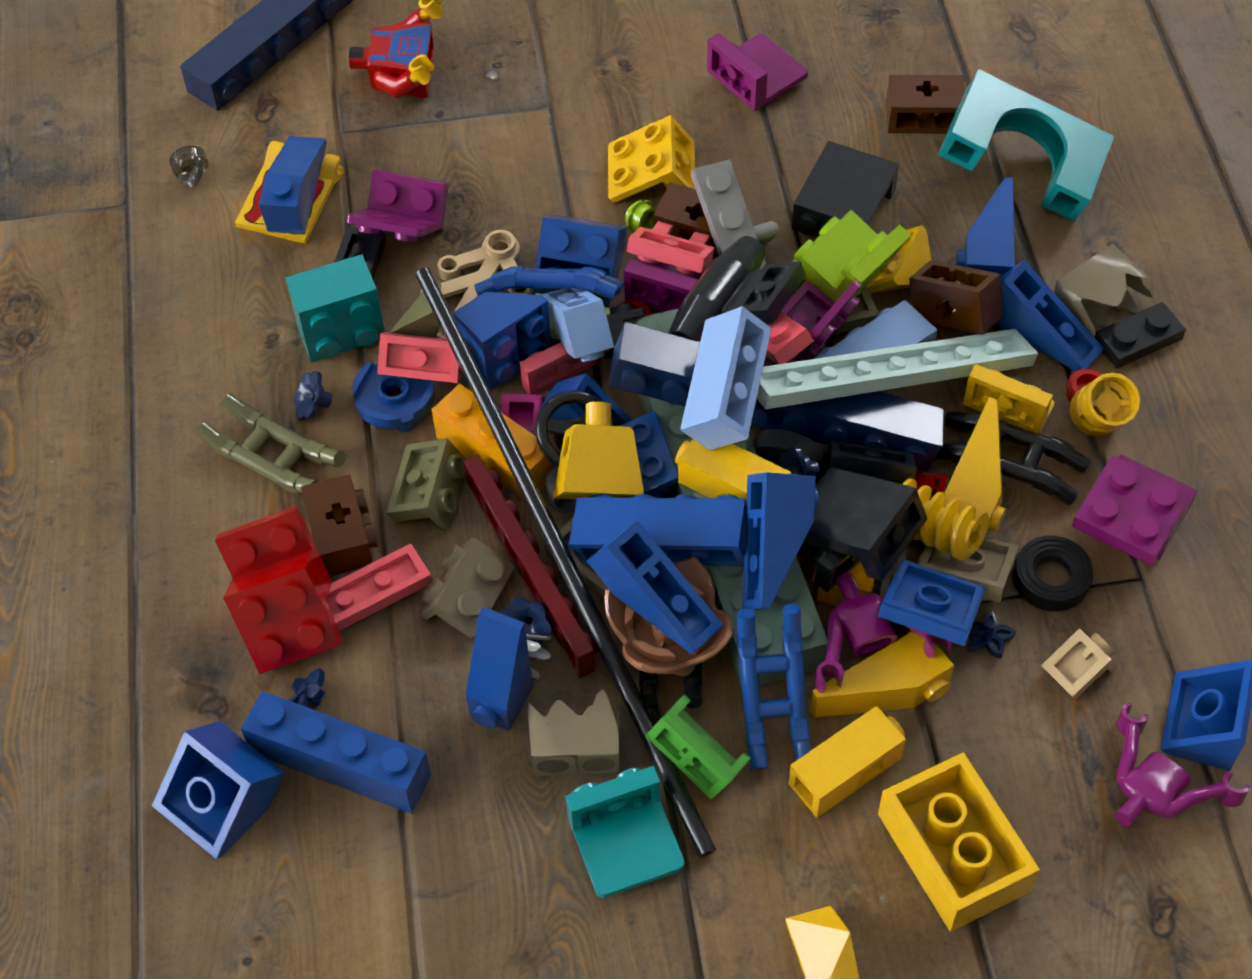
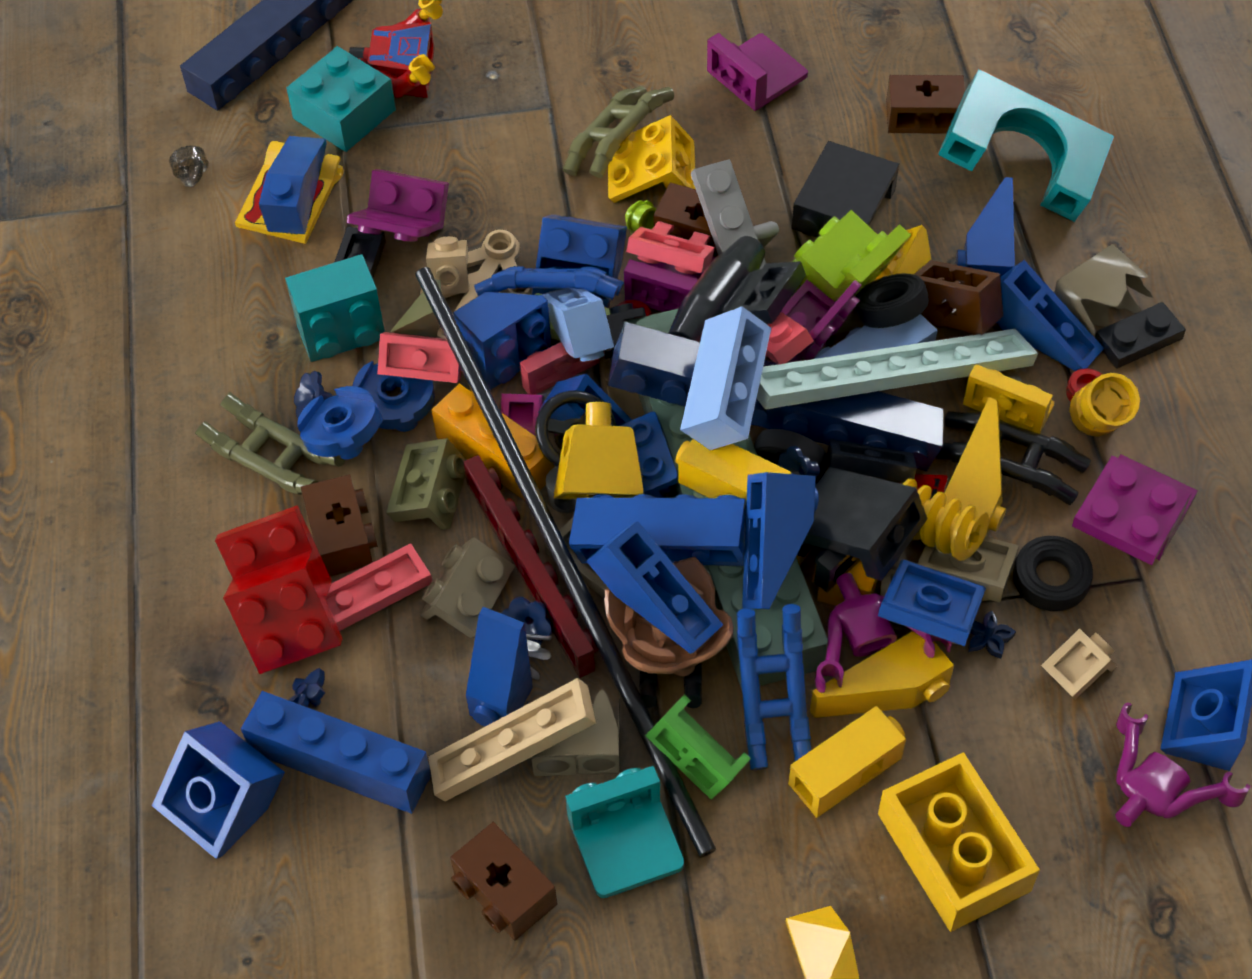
(339, 423): none -> blue plate
(341, 98): none -> teal brick
(449, 263): none -> tan bracket
(496, 857): none -> reddish brown brick
(511, 739): none -> tan plate
(621, 107): none -> olive piece
(908, 302): none -> black tyre

